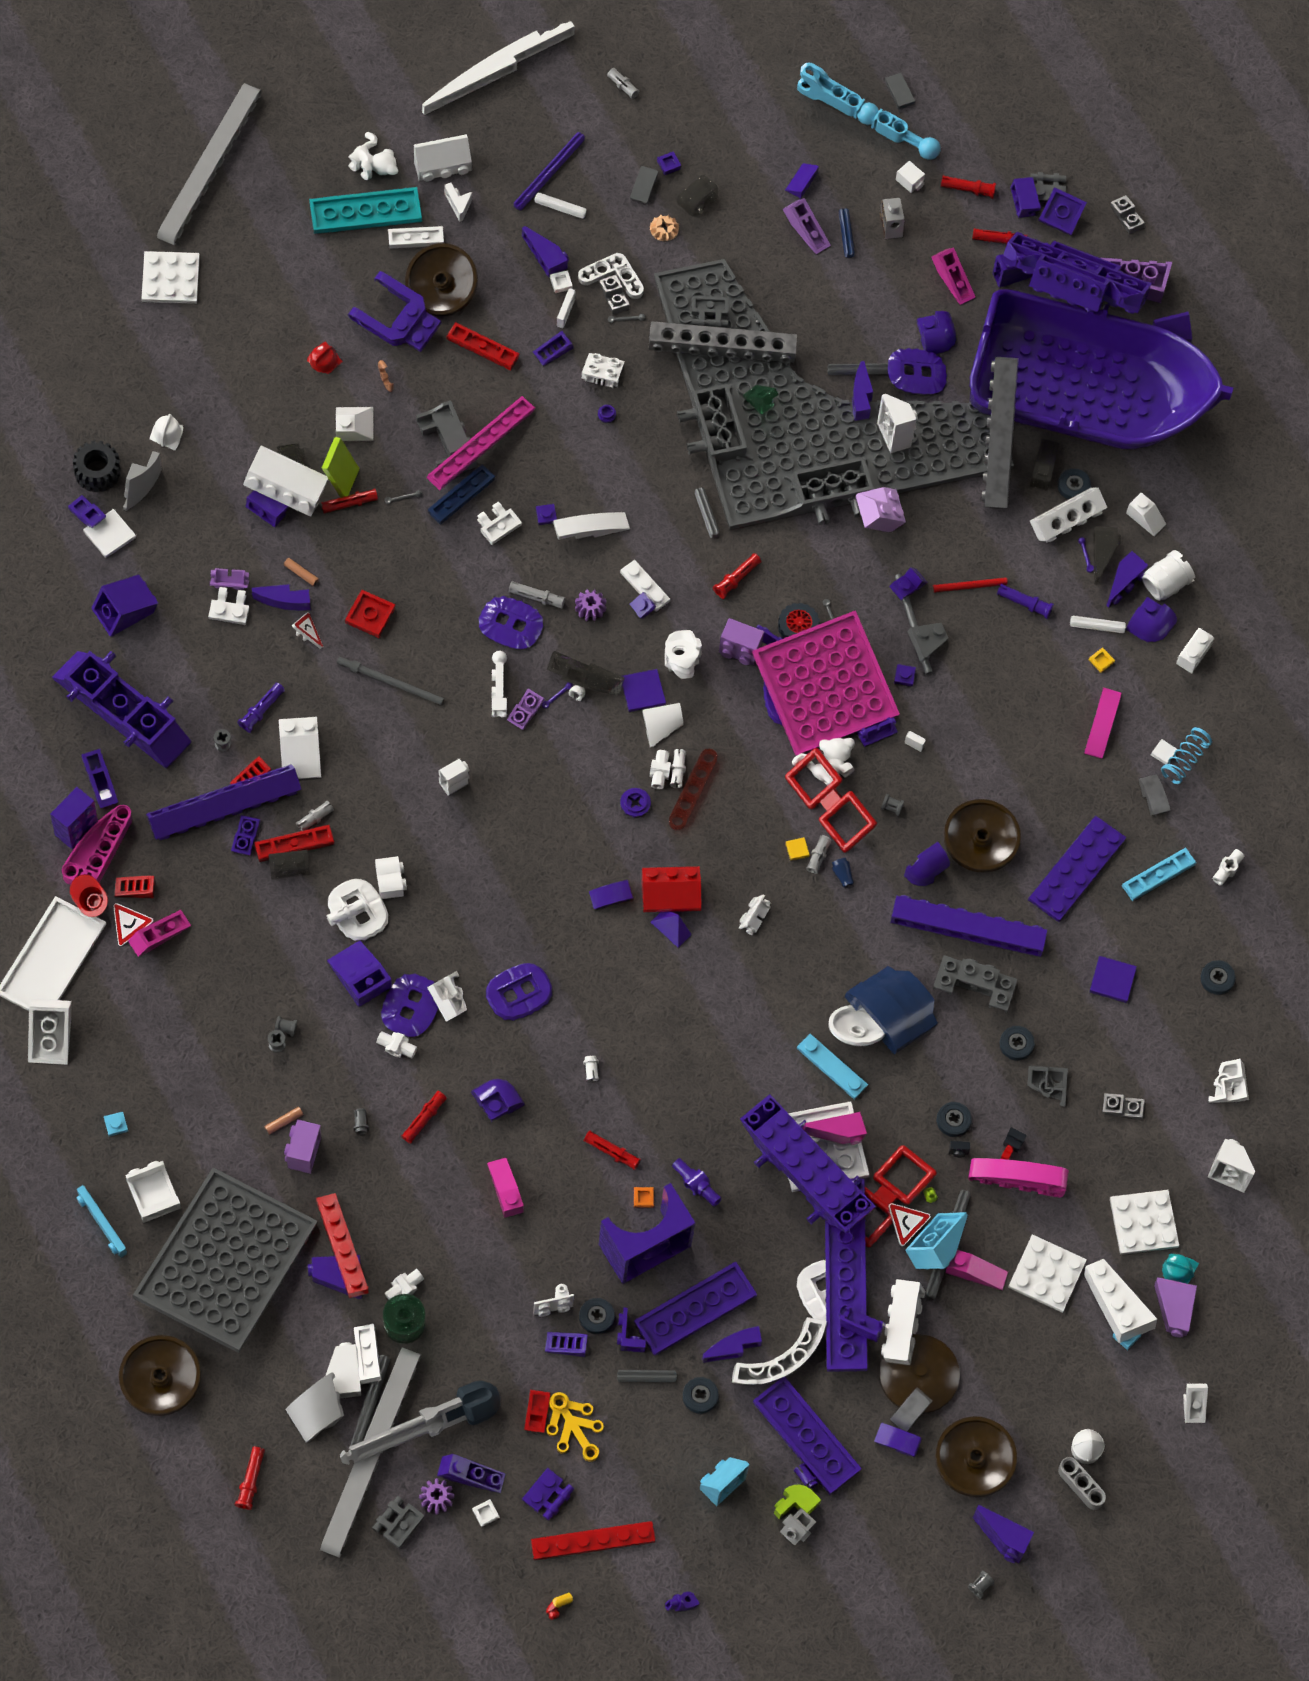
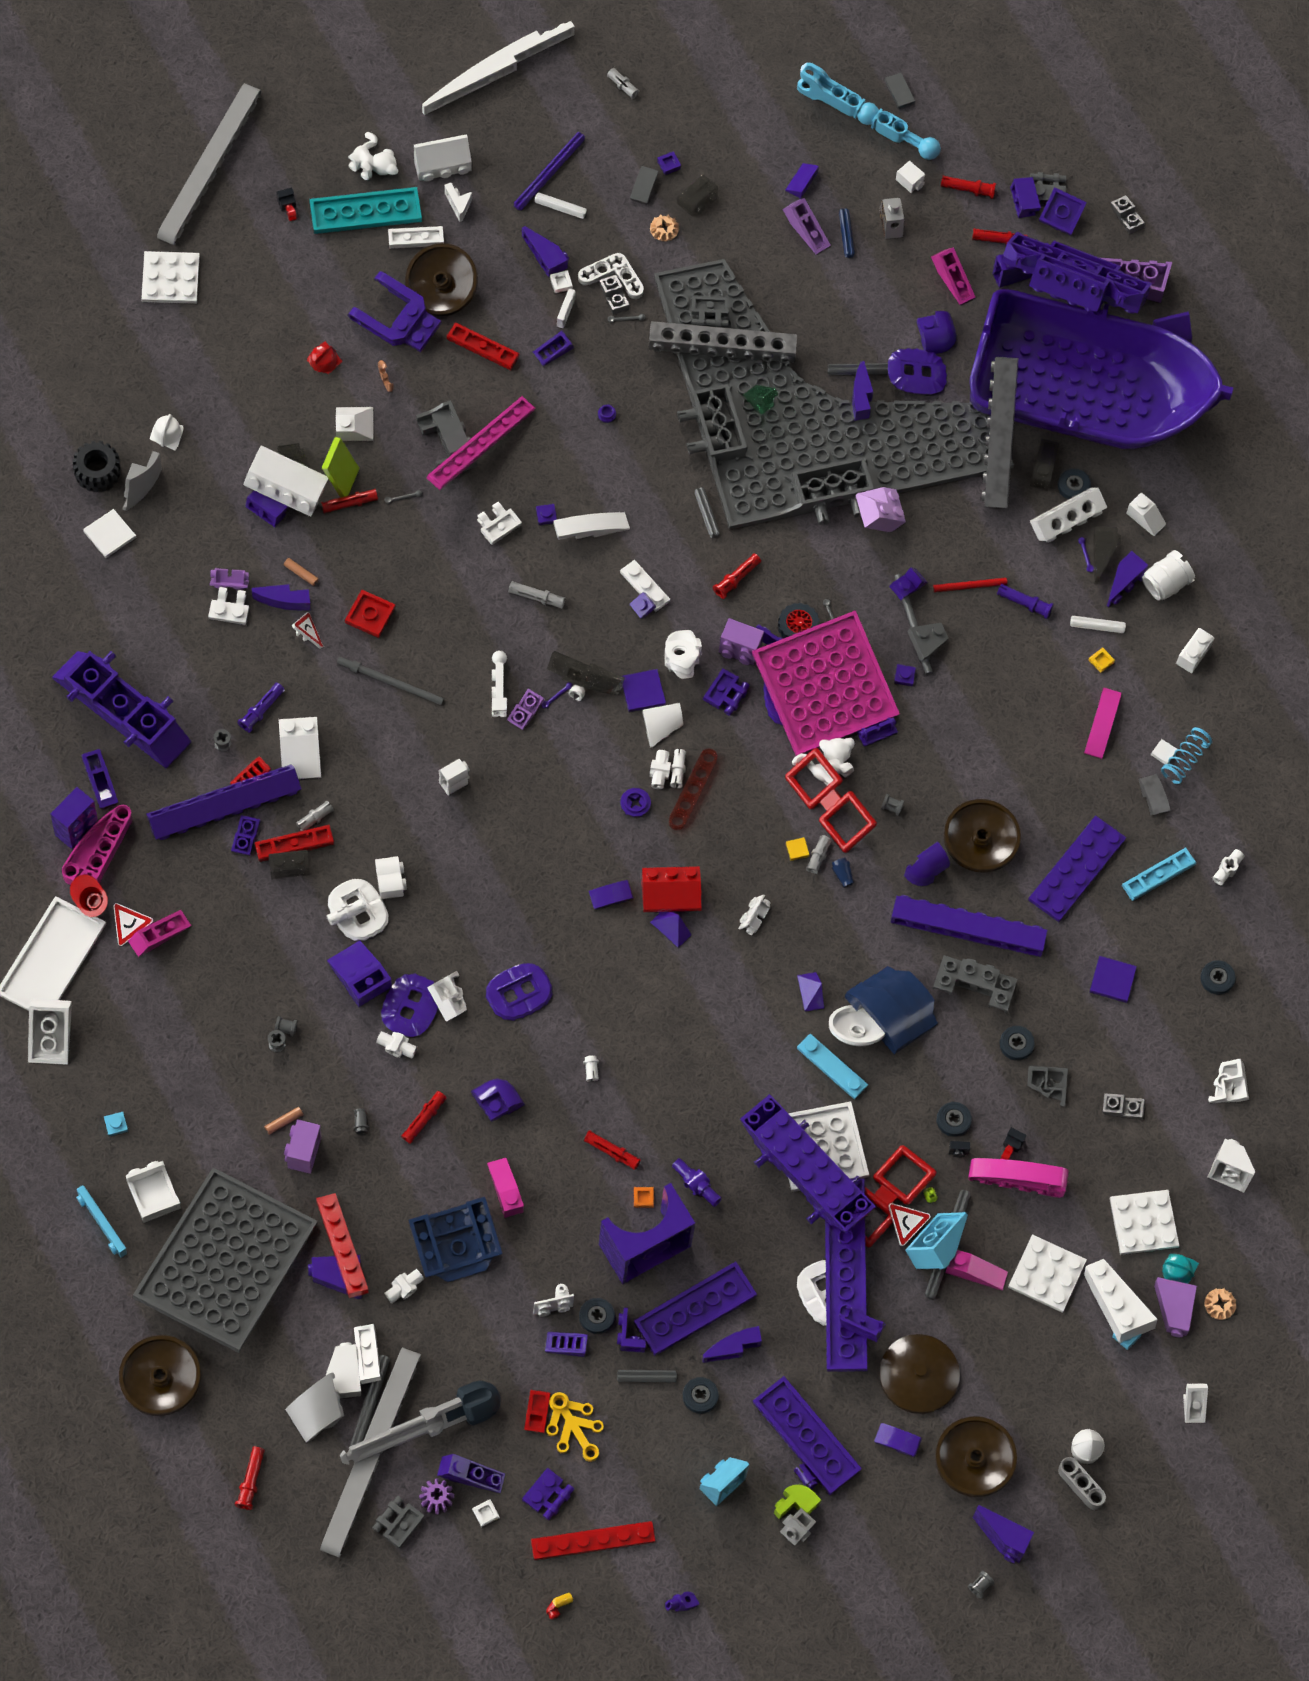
(86, 512): dark purple slope -> none
(123, 604): dark purple slope -> none
(149, 893): red slope -> none
(287, 202): none -> black piece
(404, 1318): clear green wheel -> none
(456, 1240): none -> dark blue slope
(461, 494): dark blue plate -> none
(505, 633): dark purple piece -> none
(597, 601): medium lavender gear -> none
(602, 368): white hinge -> none
(721, 688): none -> dark purple plate
(785, 1363): white brick -> none
(811, 991): none -> dark purple slope
(838, 1129): dark pink slope -> none
(896, 423): white slope -> none
(902, 1321): white wedge -> none
(911, 1409): flat silver slope -> none
(915, 741): white tile -> none
(1152, 621): dark purple brick -> none
(1215, 1310): none -> light nougat gear

